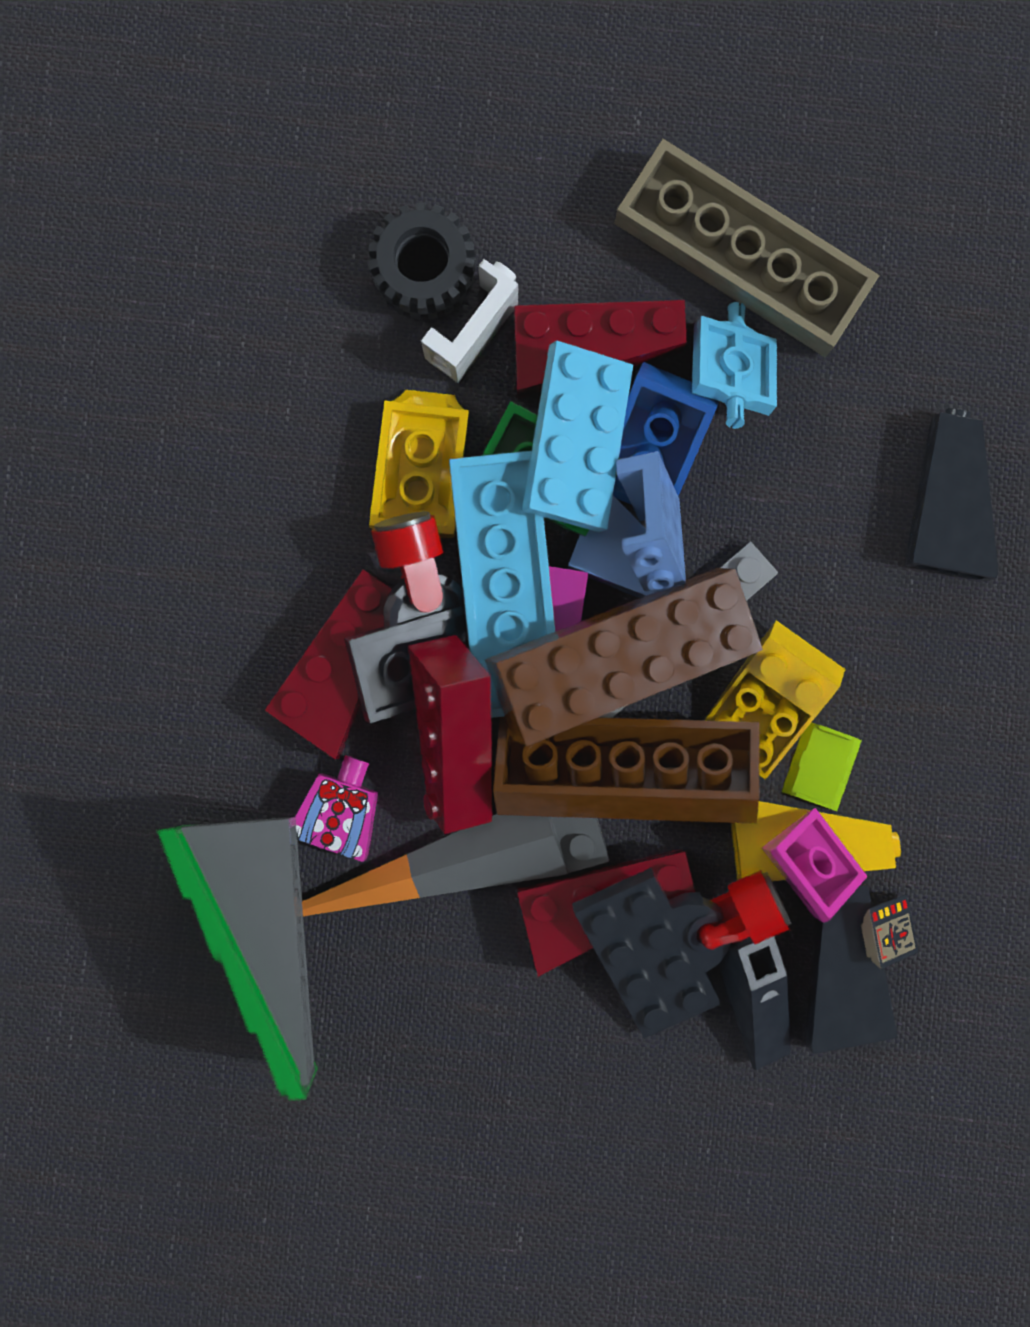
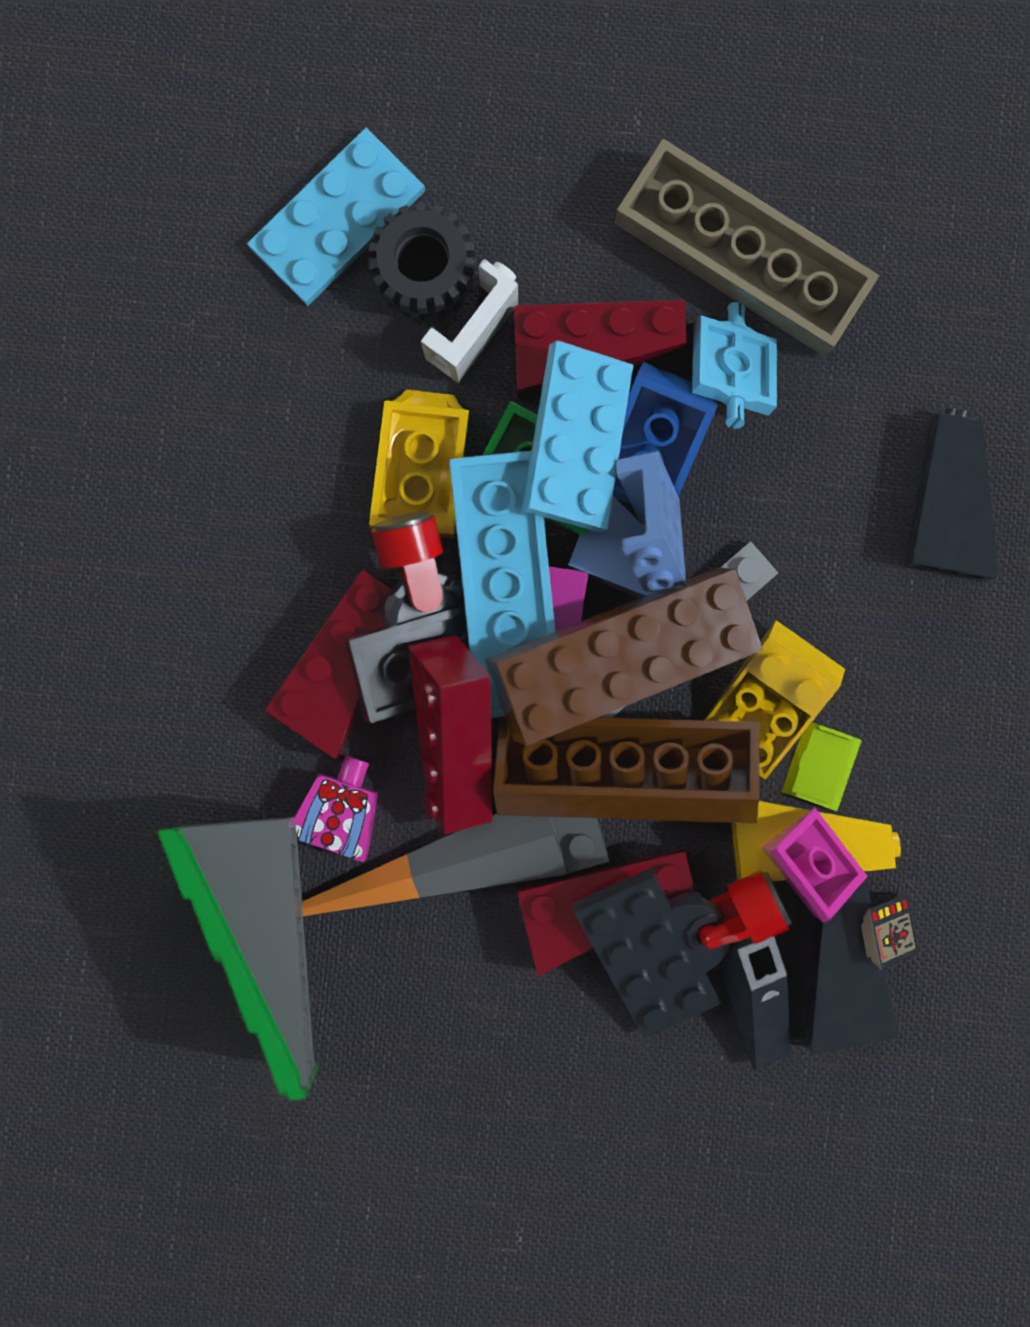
(335, 216): none -> medium azure plate

